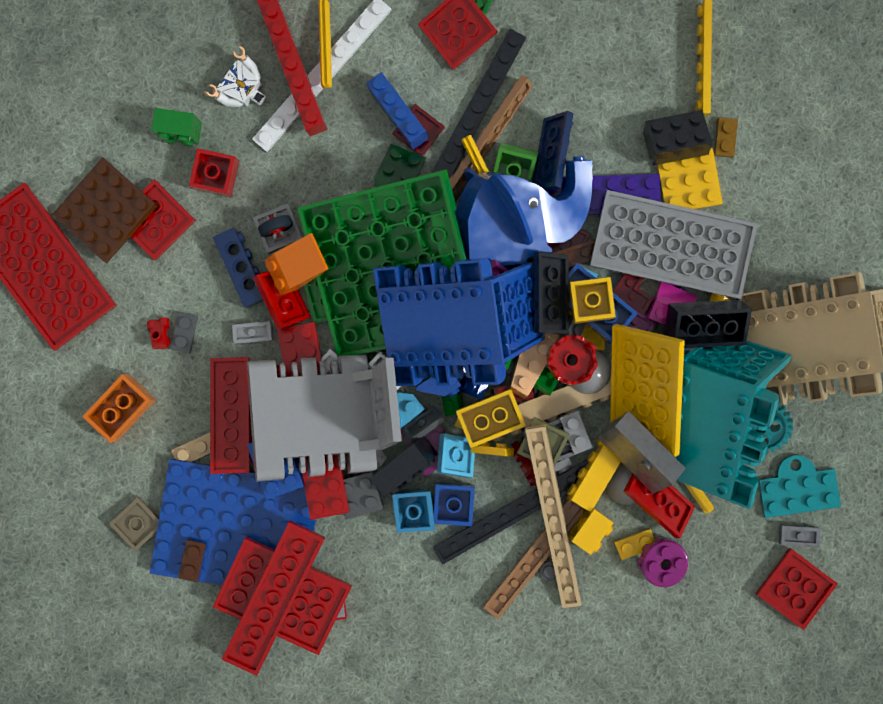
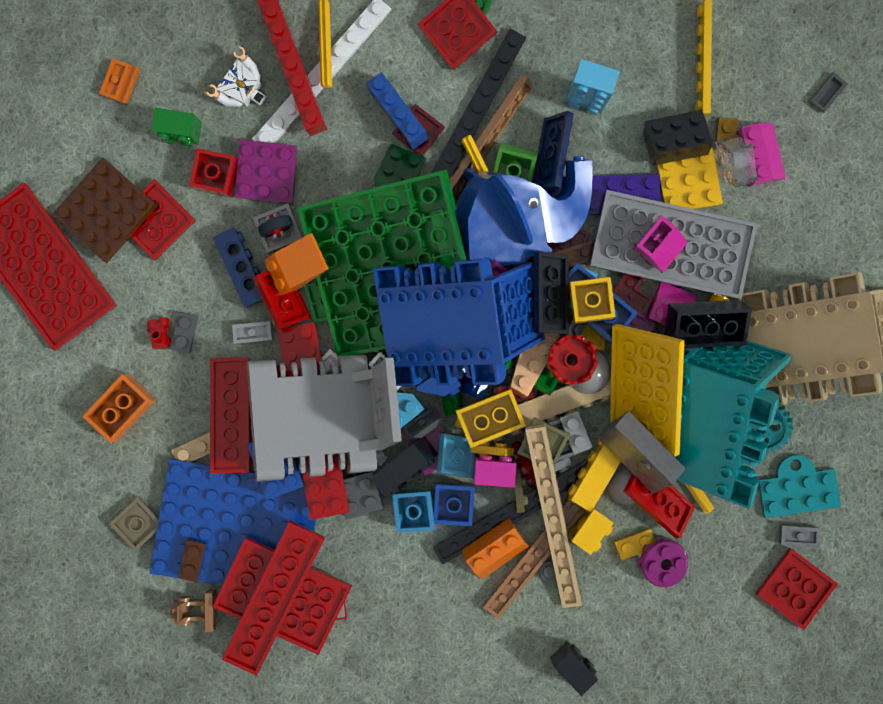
(119, 81): none -> orange plate
(181, 611): none -> medium nougat tile
(266, 171): none -> magenta plate
(494, 471): none -> dark pink brick
(494, 549): none -> orange slope
(521, 498): none -> olive plate
(574, 669): none -> black brick
(591, 87): none -> medium azure brick
(661, 244): none -> dark pink slope
(735, 161): none -> clear brick
(766, 152): none -> dark pink slope
(828, 92): none -> dark grey tile

